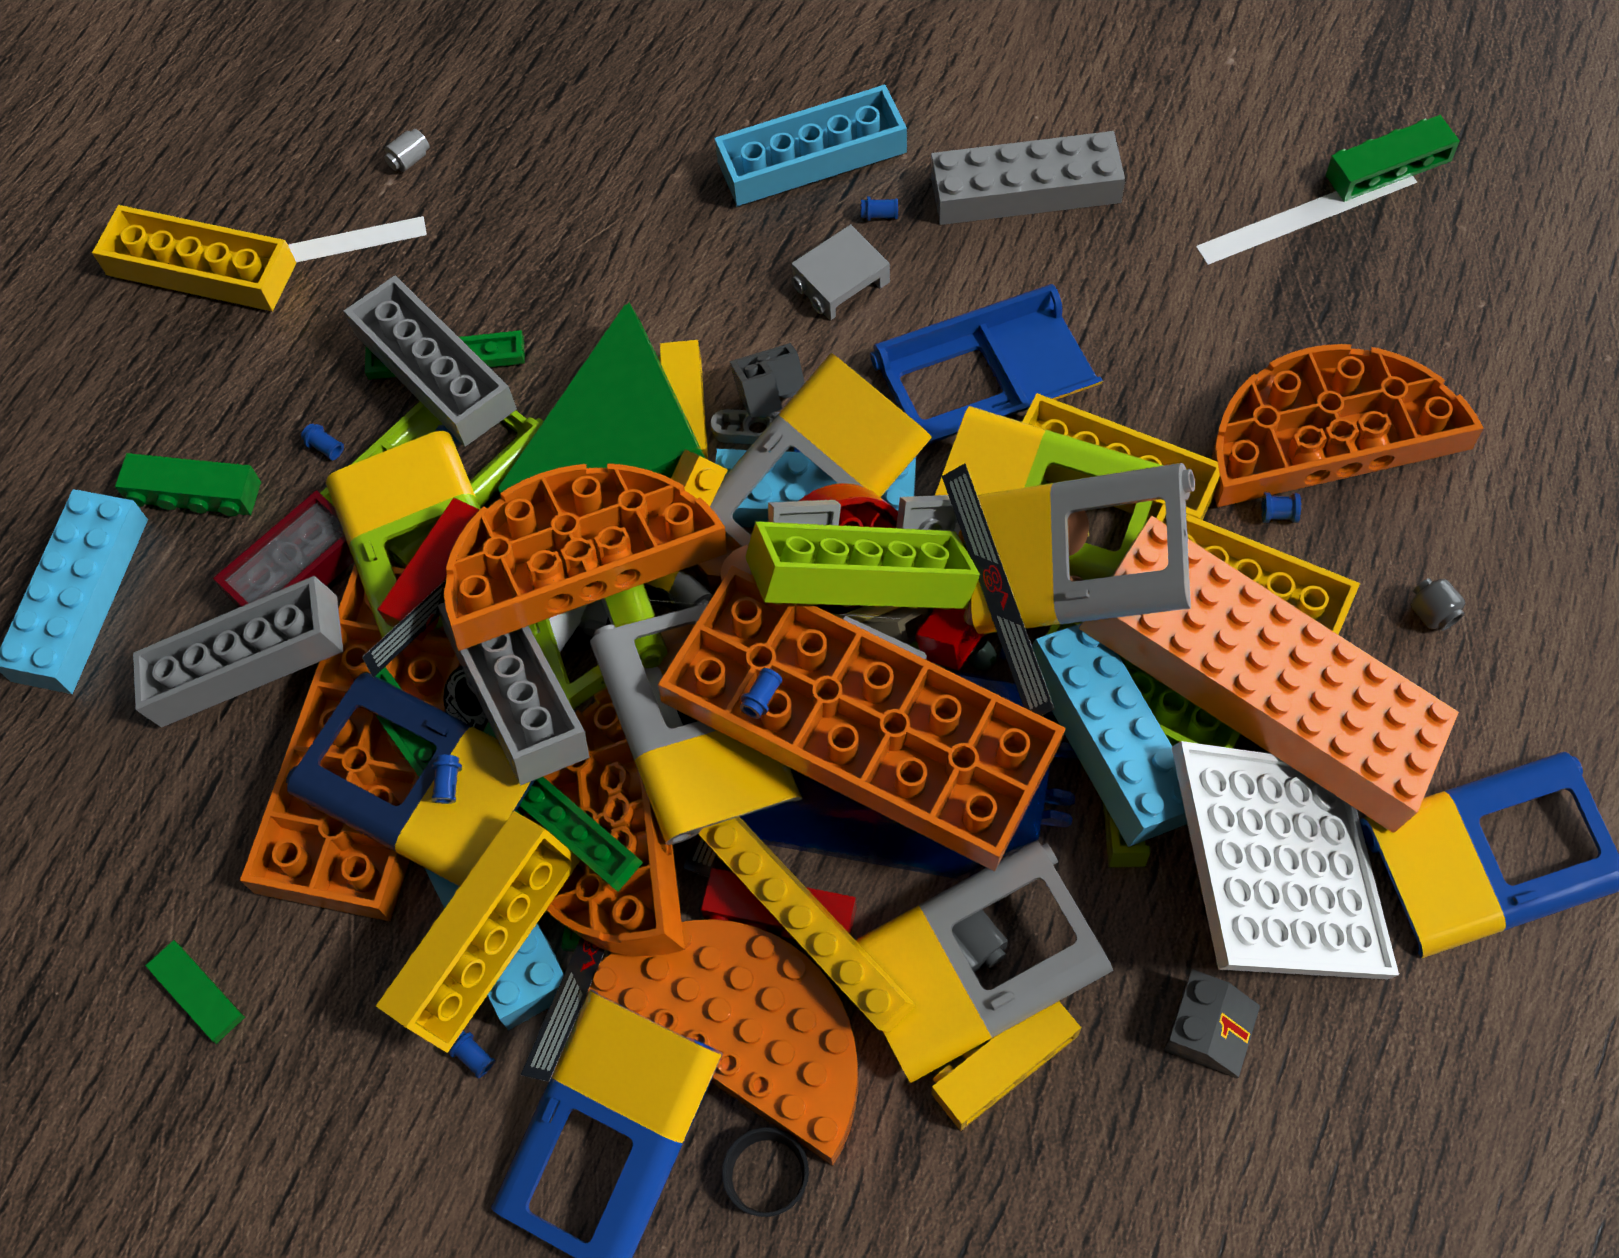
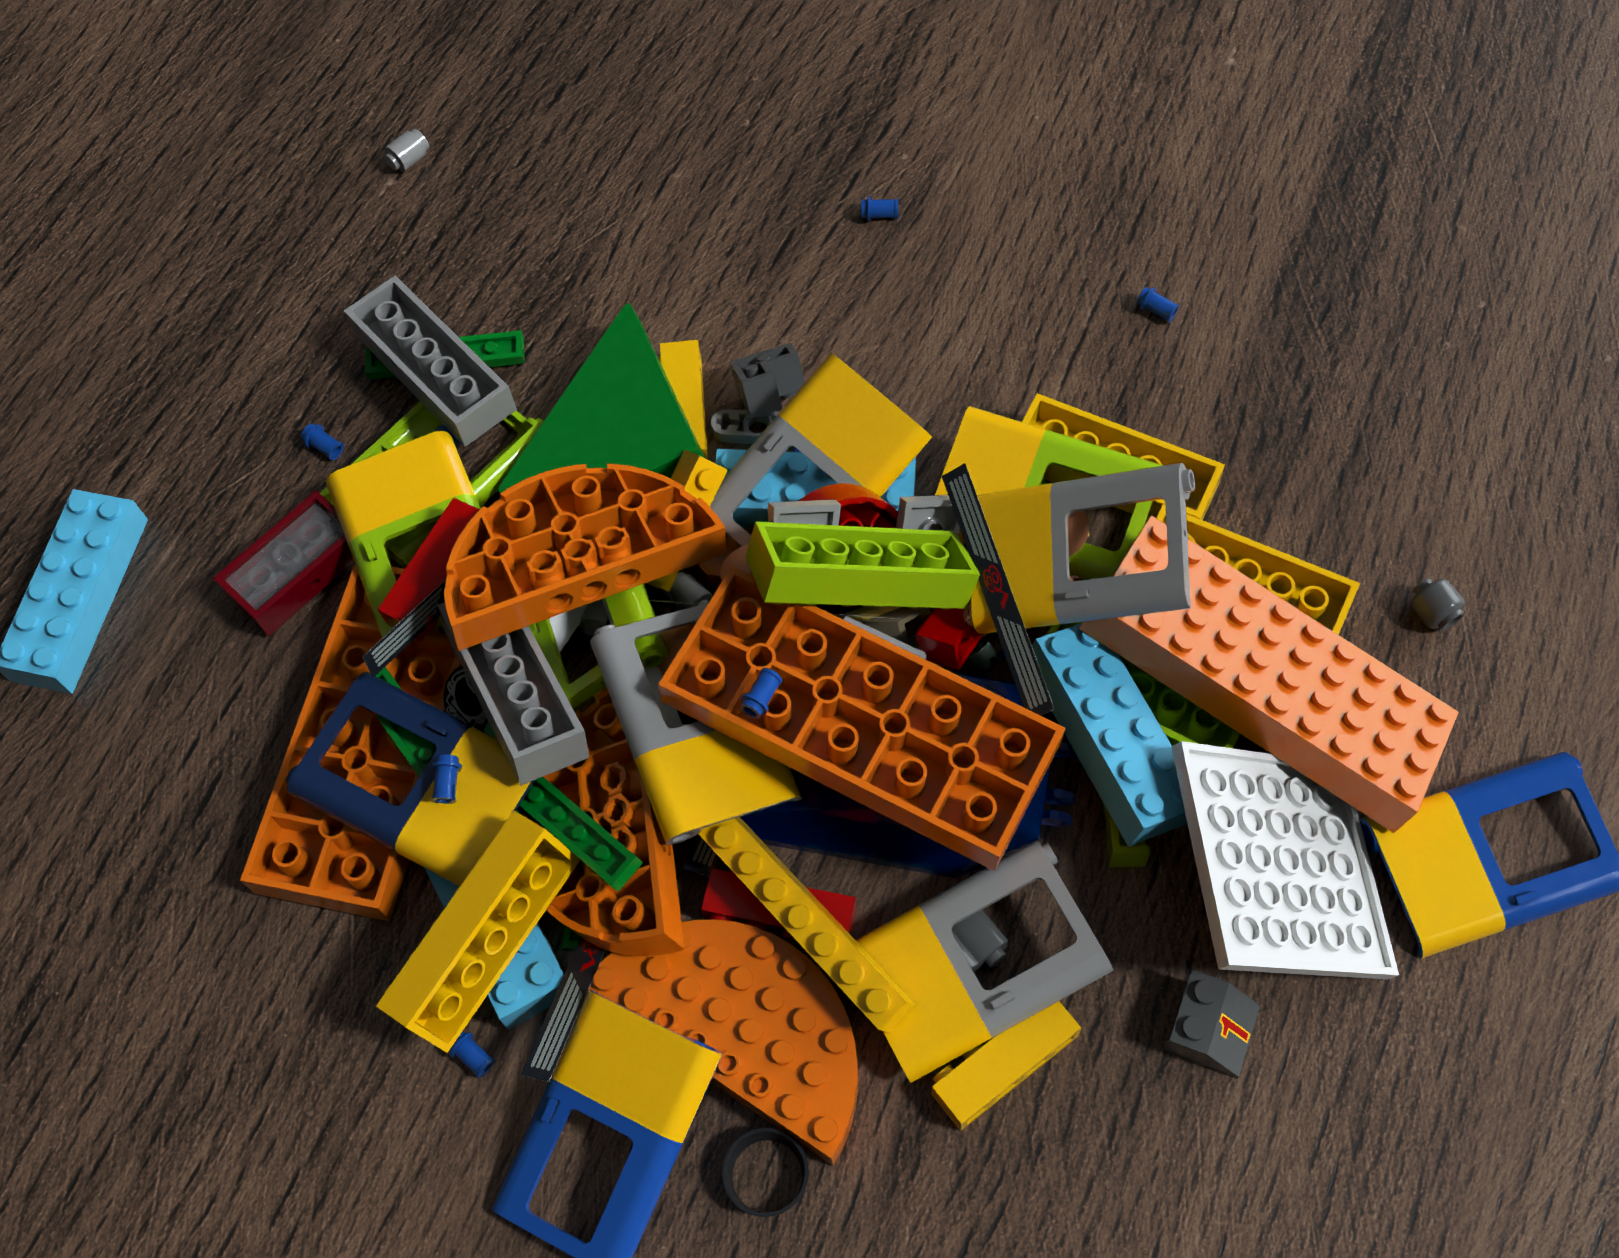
(188, 484): green brick -> none
(195, 257): yellow brick -> none
(195, 991): green tile -> none
(237, 652): light grey brick -> none
(358, 239): white sticker -> none
(811, 145): medium azure brick -> none
(839, 270): light grey panel -> none
(1021, 342): blue piece -> none
(1027, 177): light grey brick -> none
(1157, 304): none -> blue pin
(1281, 507): blue bush -> none
(1288, 222): white sticker -> none
(1334, 418): orange brick -> none
(1392, 157): green brick -> none

